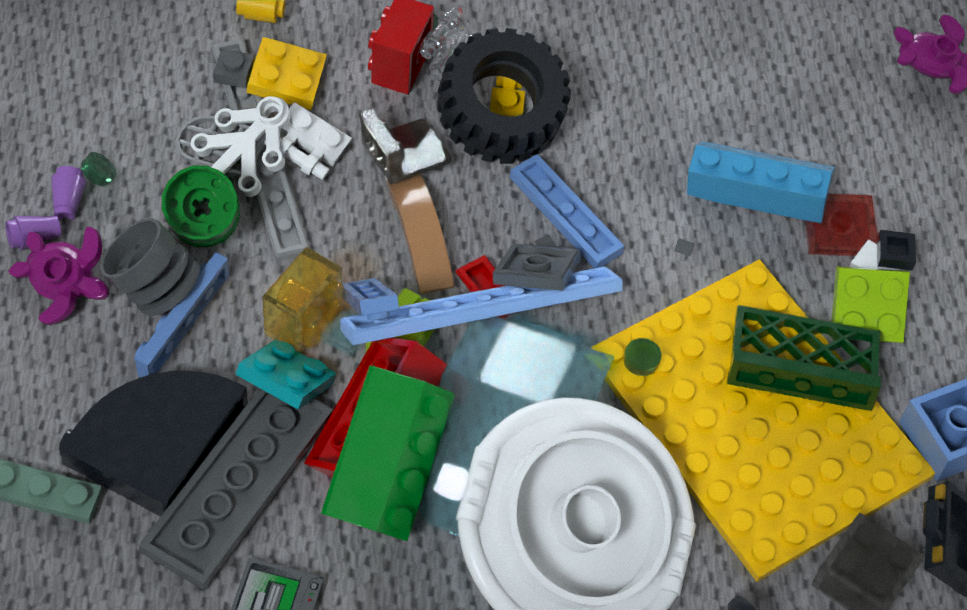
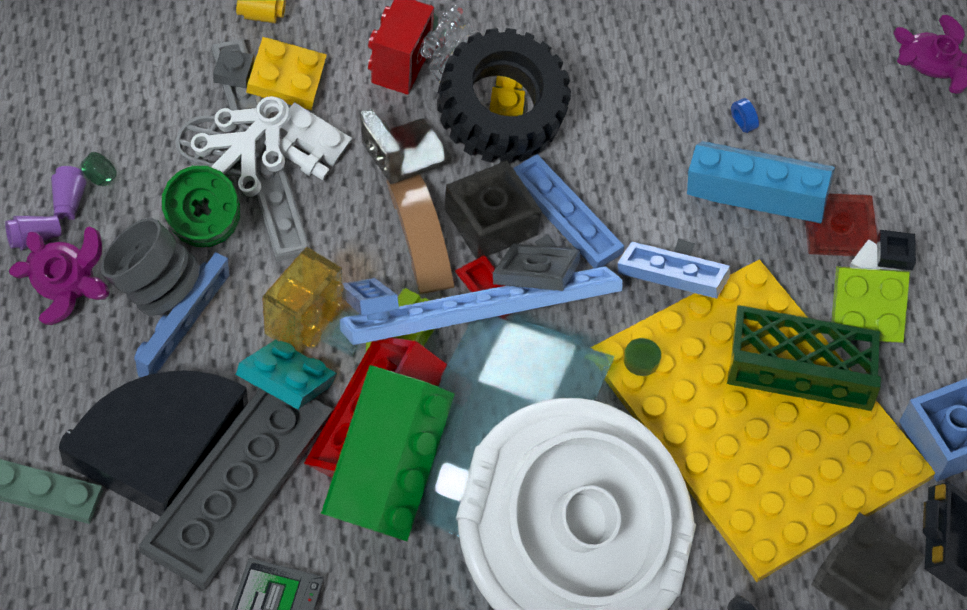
(492, 209): none -> clear smoke brick
(674, 269): none -> medium blue plate
(745, 115): none -> blue tile

